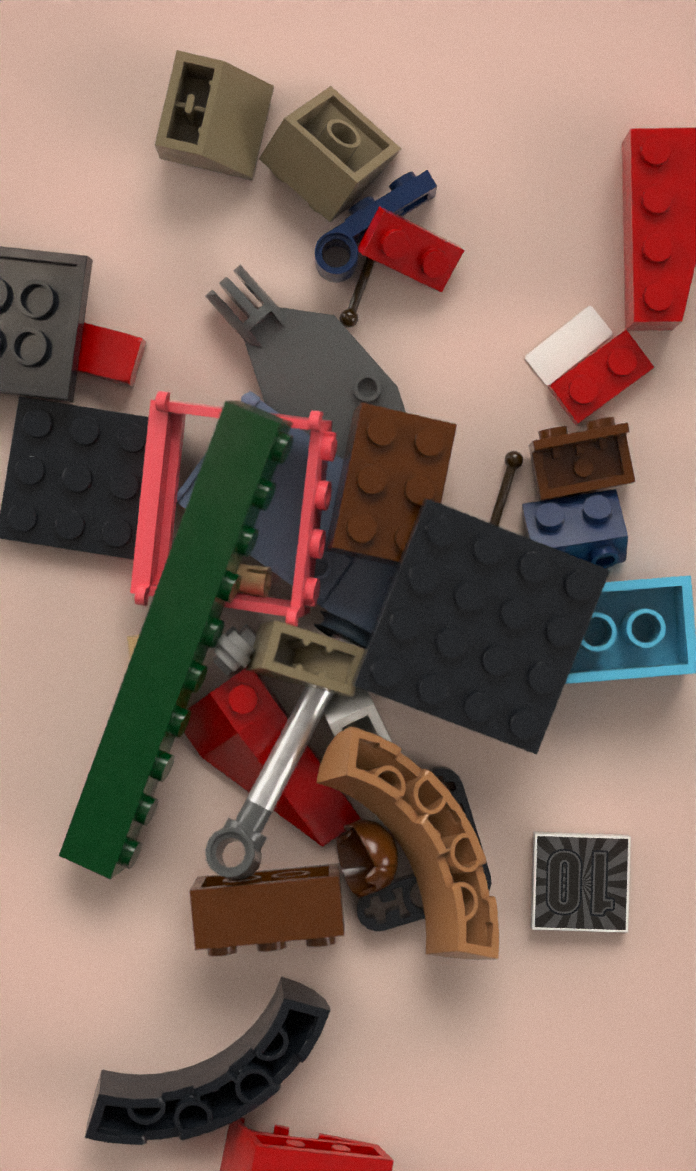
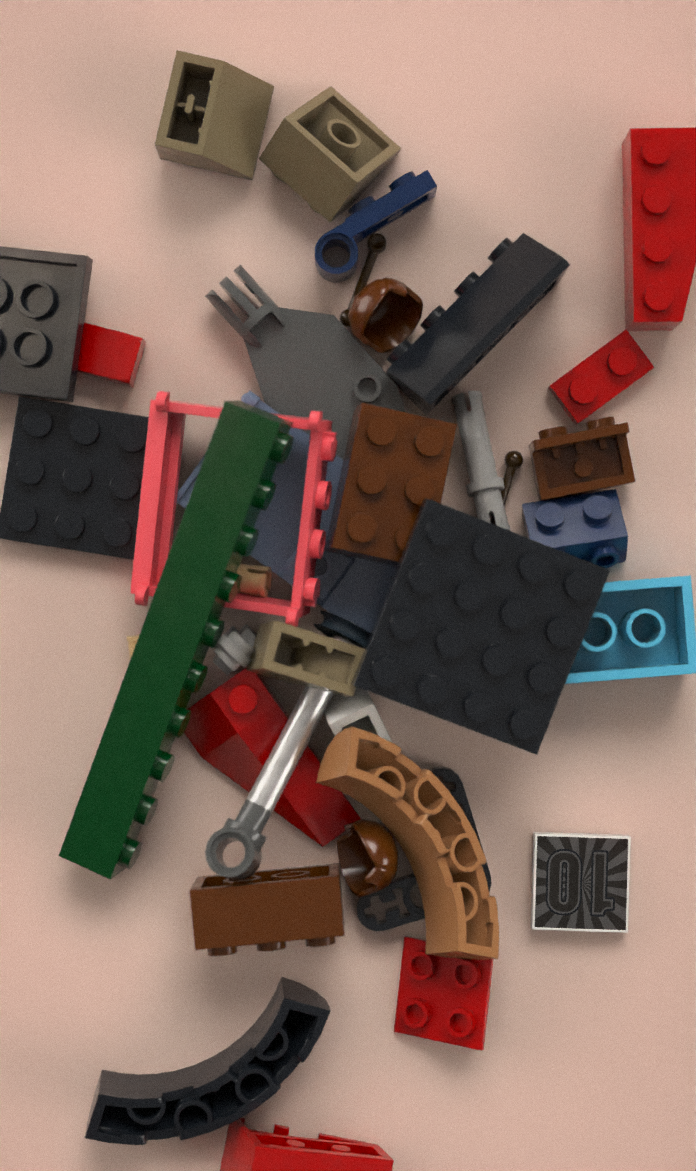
(384, 314): none -> reddish brown hair
(410, 249): red plate -> none
(443, 997): none -> red hinge
(476, 321): none -> black slope
(480, 463): none -> light grey pin
(568, 345): white sticker -> none

